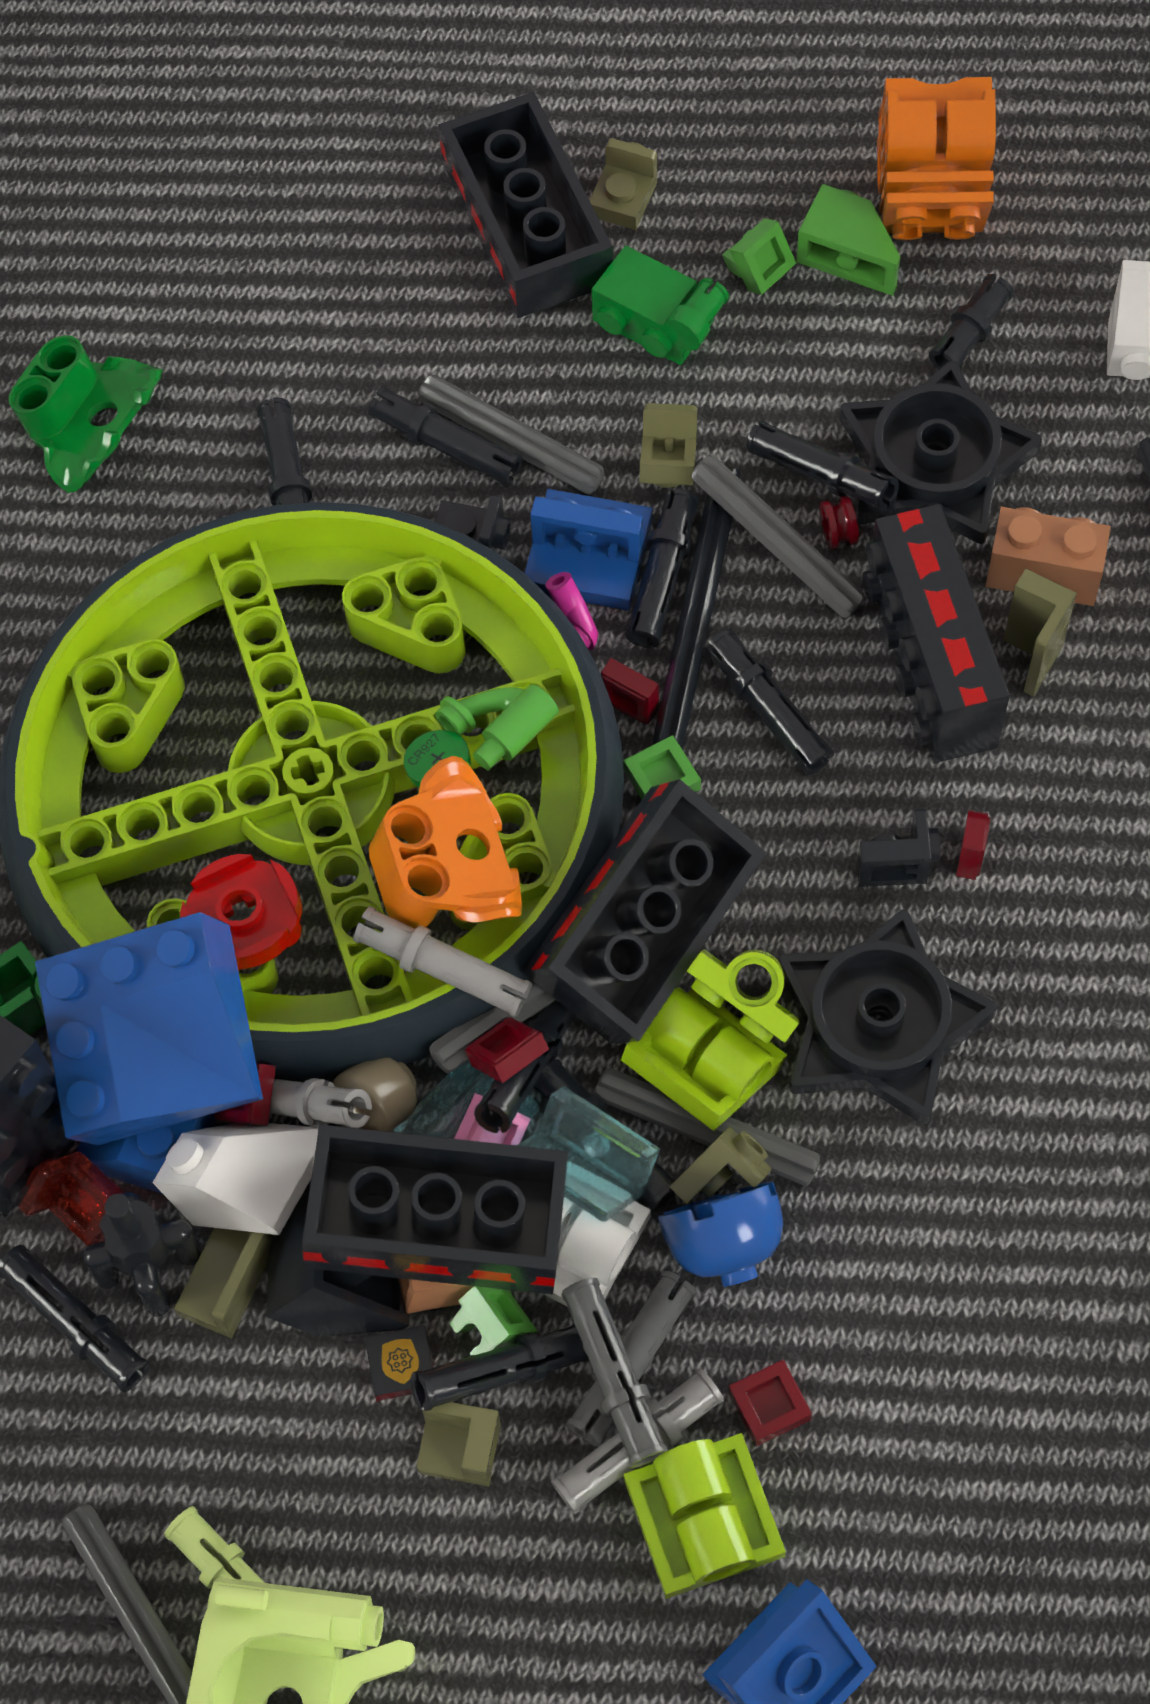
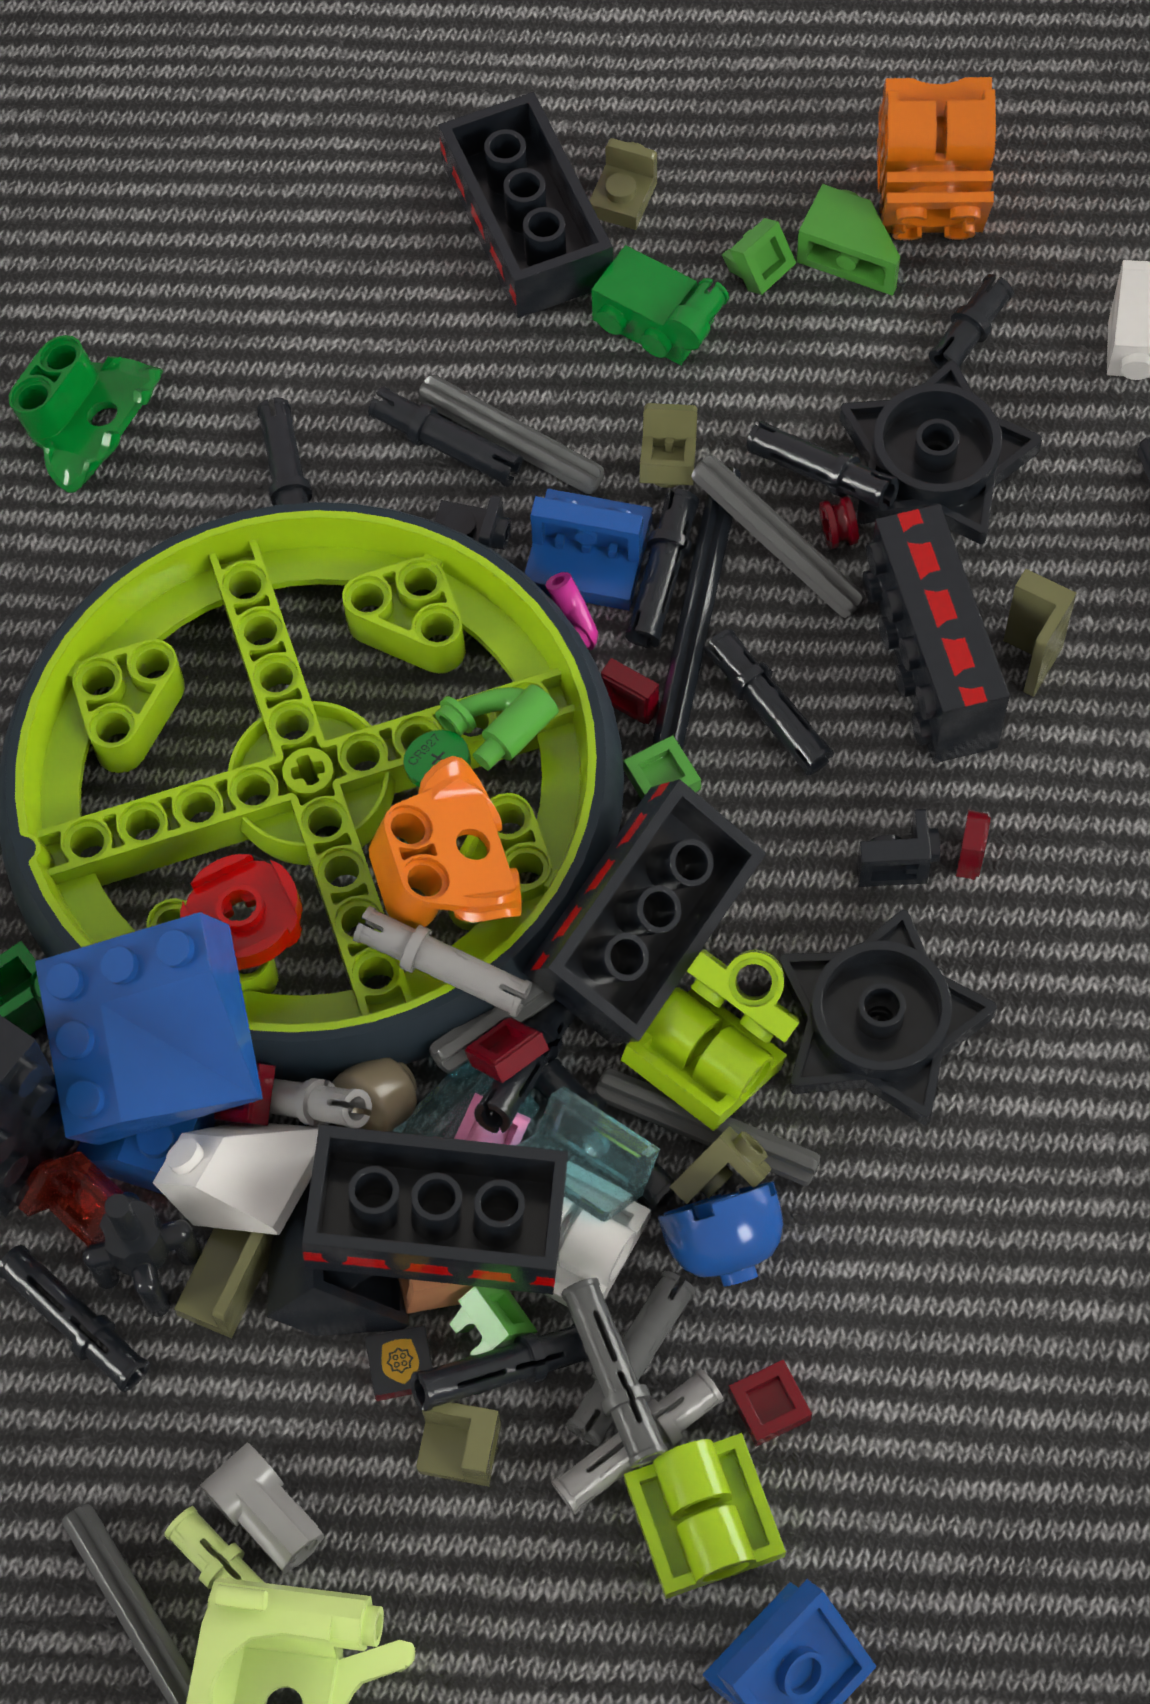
(253, 1497): none -> light grey piece
(1051, 546): nougat brick -> none

